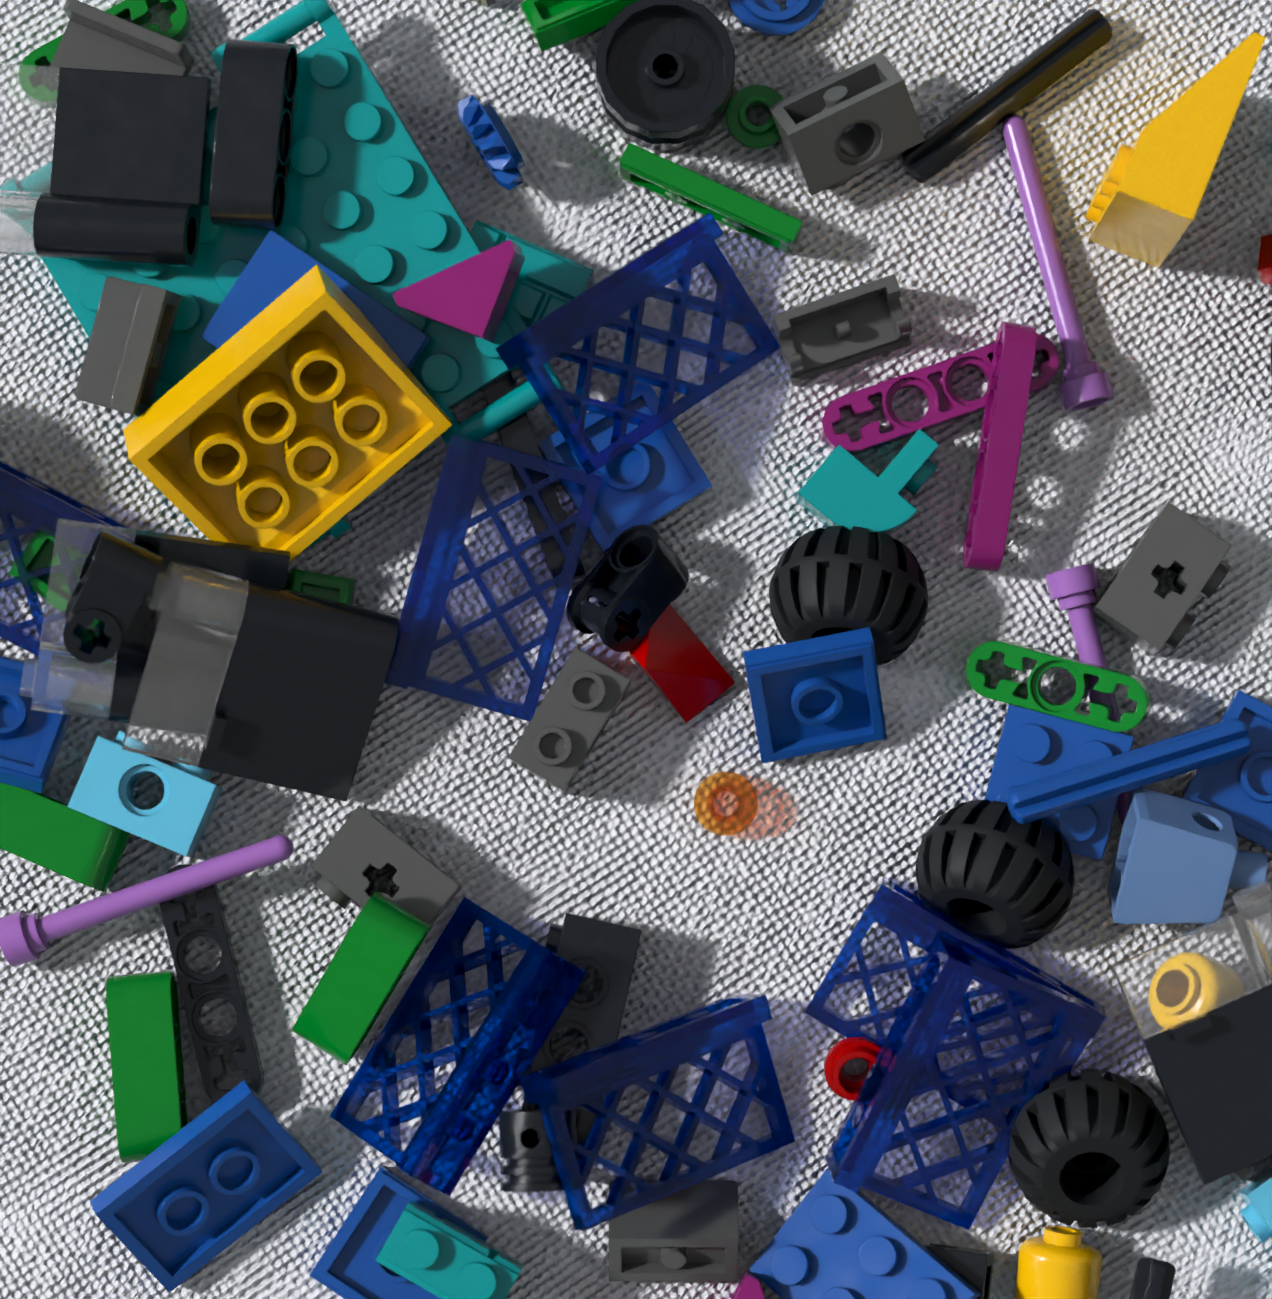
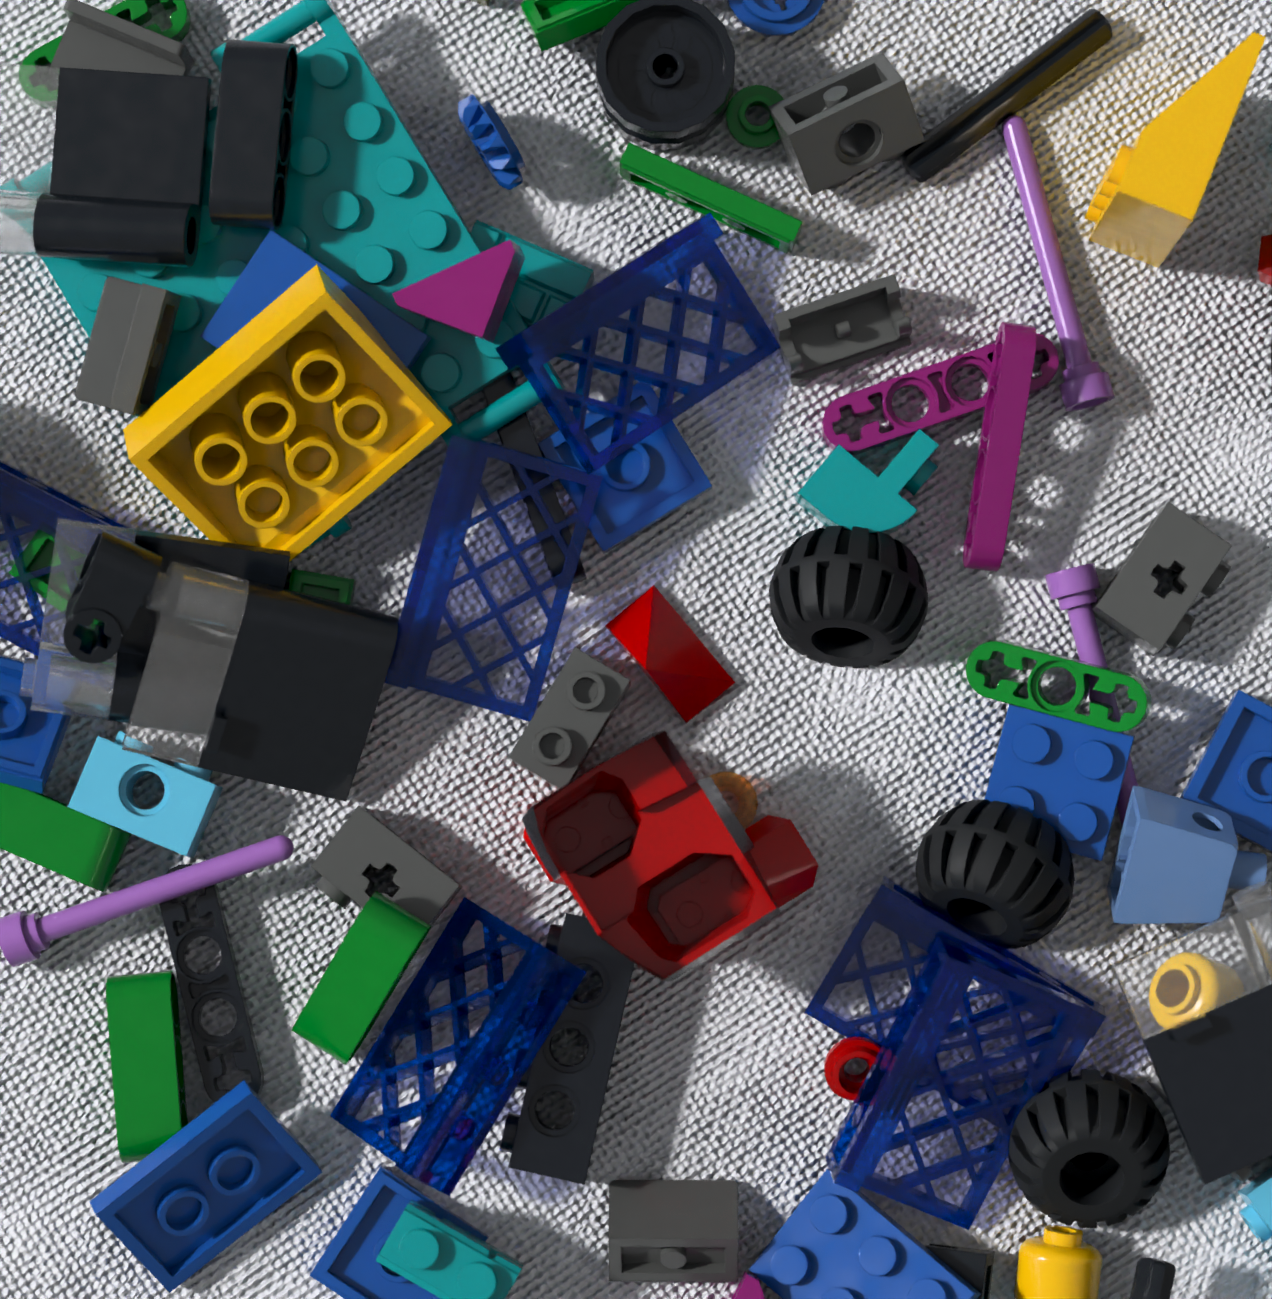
(528, 1160): black piece -> none
(632, 587): black piece -> none
(634, 1060): clear blue fence -> none
(665, 858): none -> red piece
(815, 695): blue tile -> none
(1128, 771): blue axle -> none

